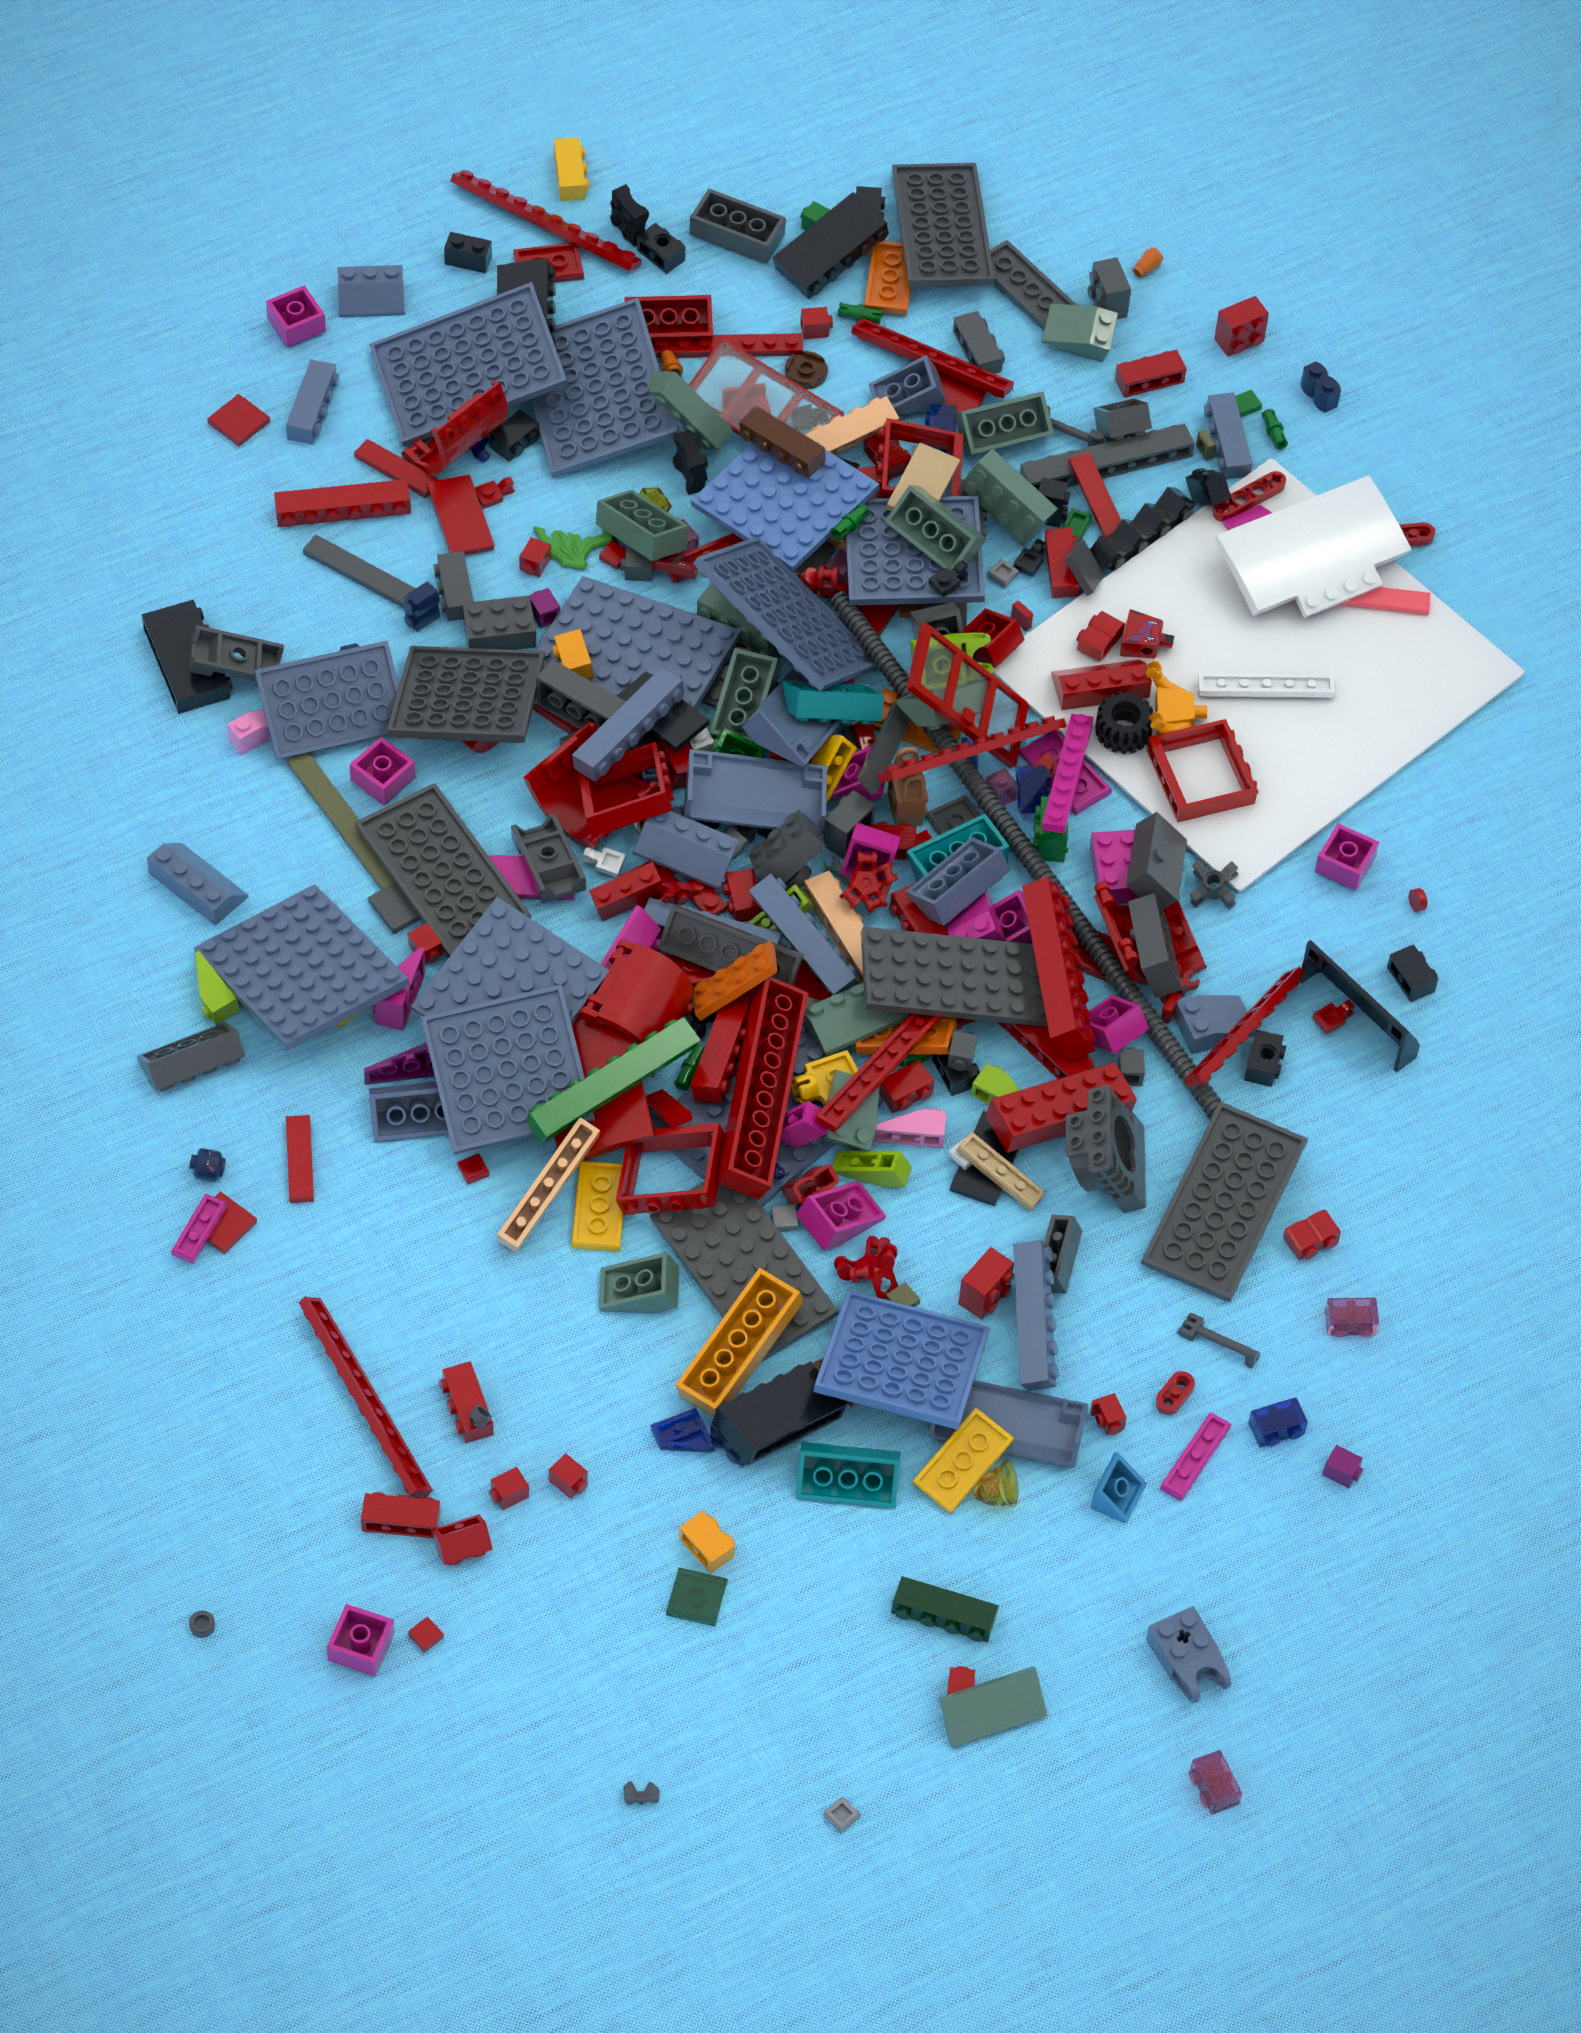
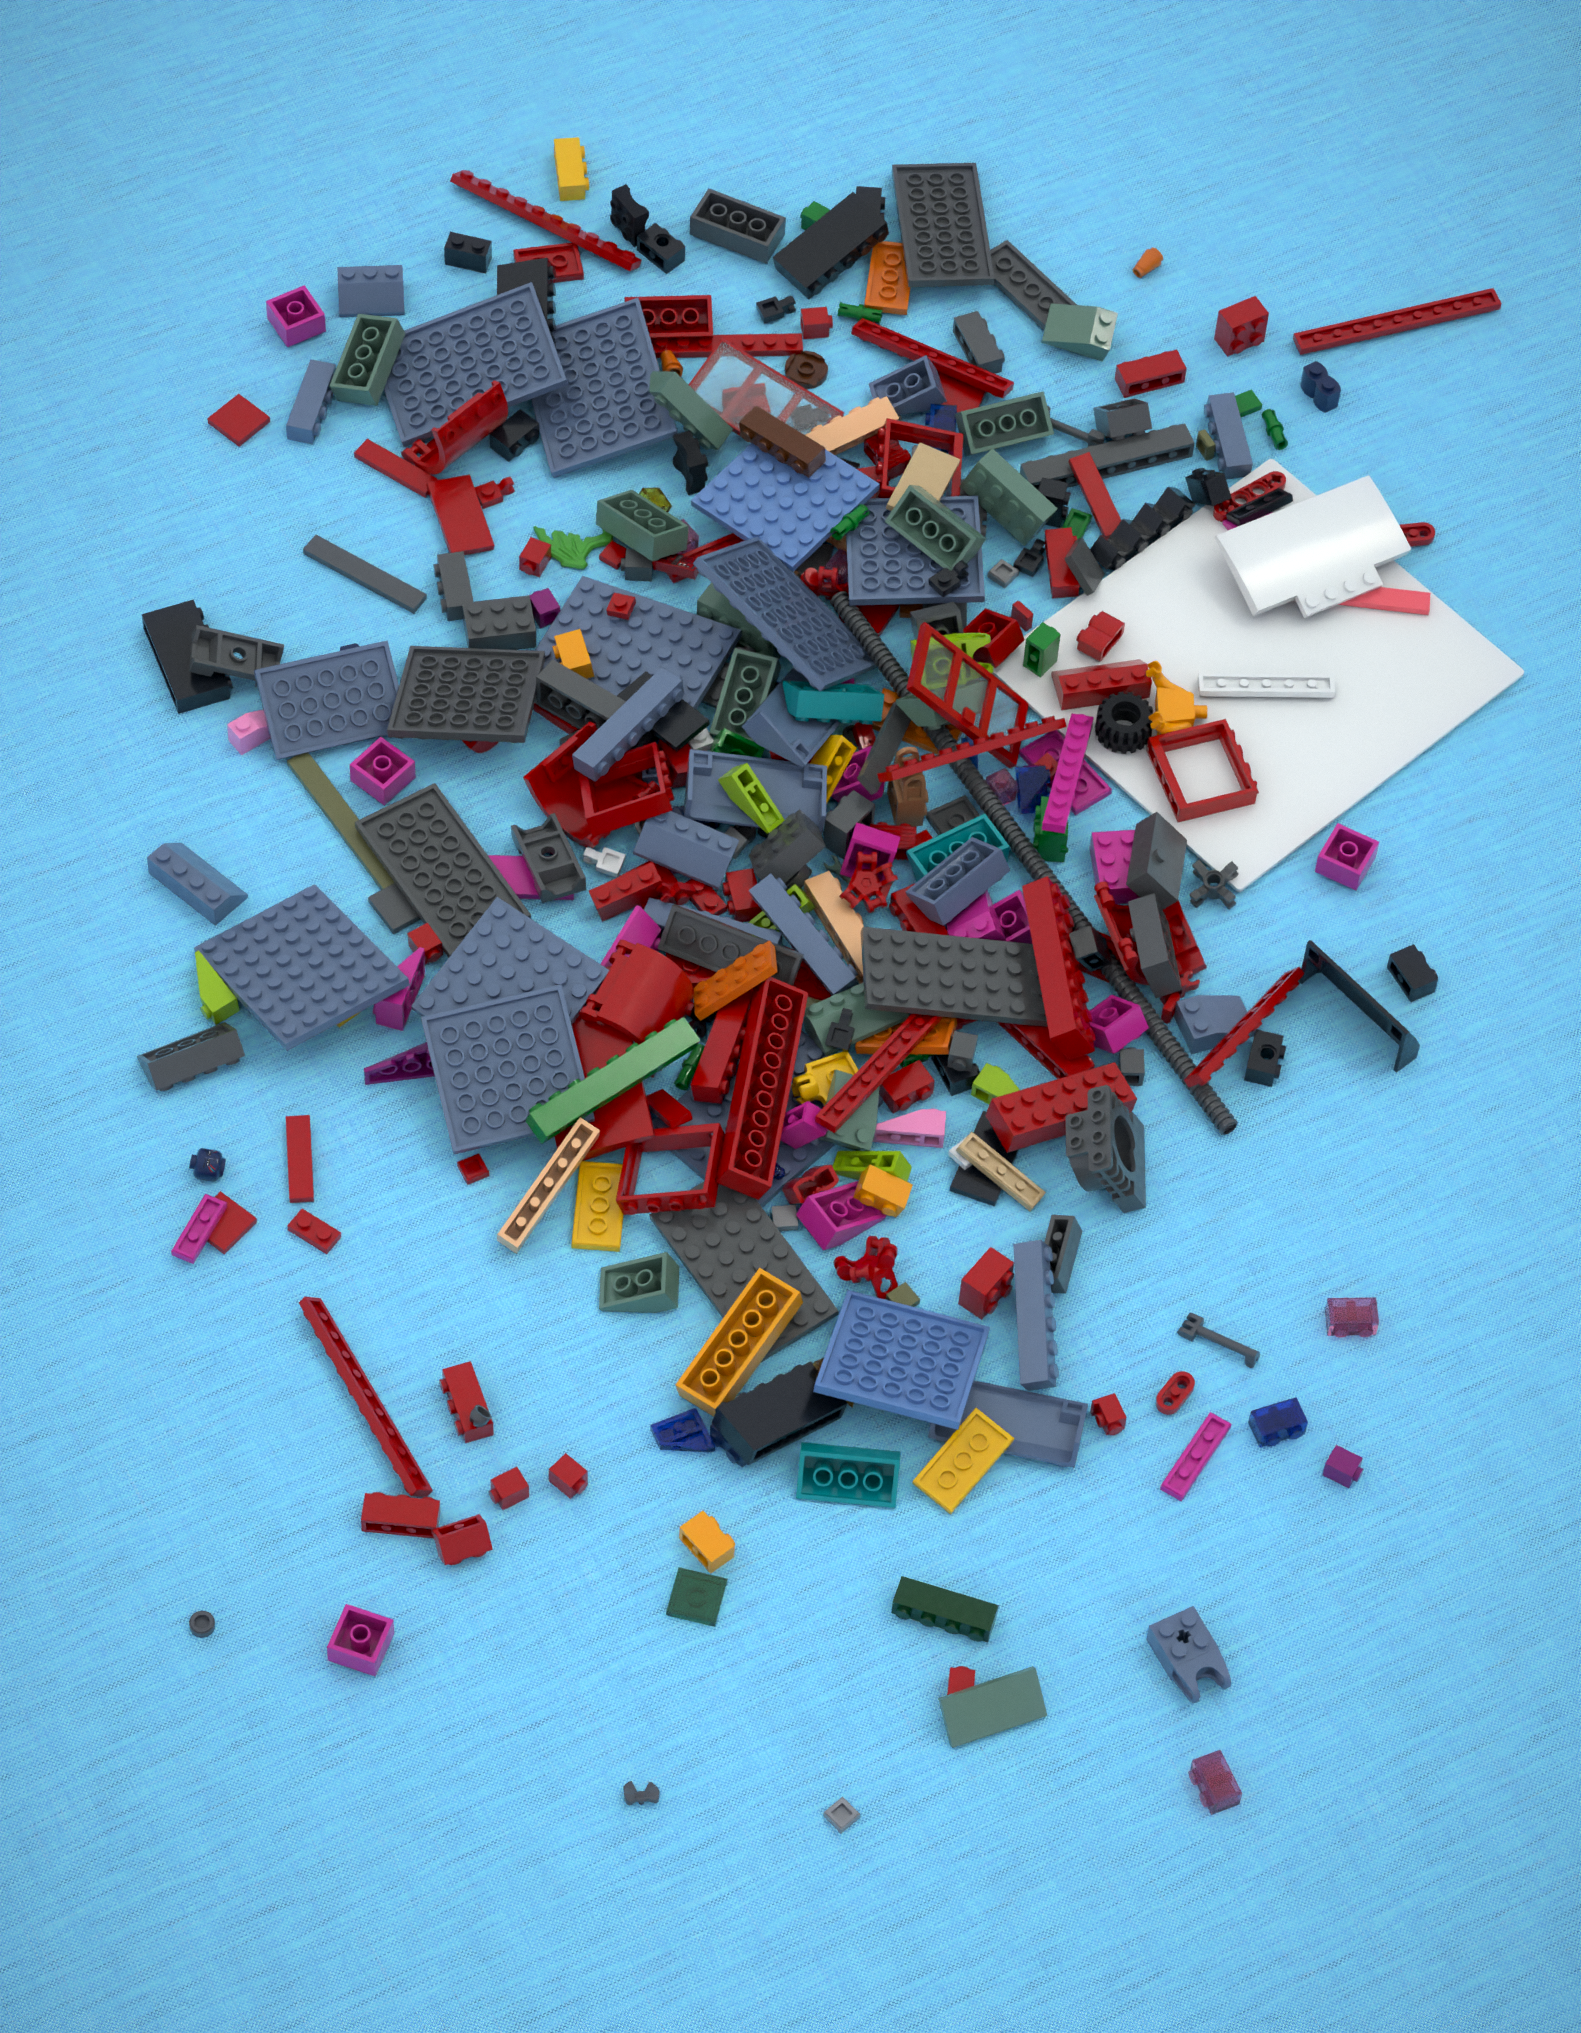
(314, 1231): none -> red plate
(342, 503): red brick -> none
(367, 359): none -> sand green brick
(406, 1111): sand blue slope -> none
(421, 606): dark blue brick -> none
(425, 1634): red tile -> none
(479, 450): clear blue arm -> none
(621, 606): none -> red plate
(751, 797): none -> lime slope
(772, 309): none -> black plate
(841, 1034): none -> black plate
(882, 1191): none -> light orange brick
(999, 1486): clear yellow piece -> none
(1041, 649): none -> green brick
(1090, 948): none -> black brick
(1110, 286): dark grey brick -> none
(1118, 1489): dark azure slope -> none
(1144, 636): red torso -> none
(1224, 1201): dark grey plate -> none
(1259, 507): none -> black tile
(1312, 1234): red brick -> none
(1332, 1017): red plate -> none
(1397, 321): none -> red plate
(1418, 899): tile -> none

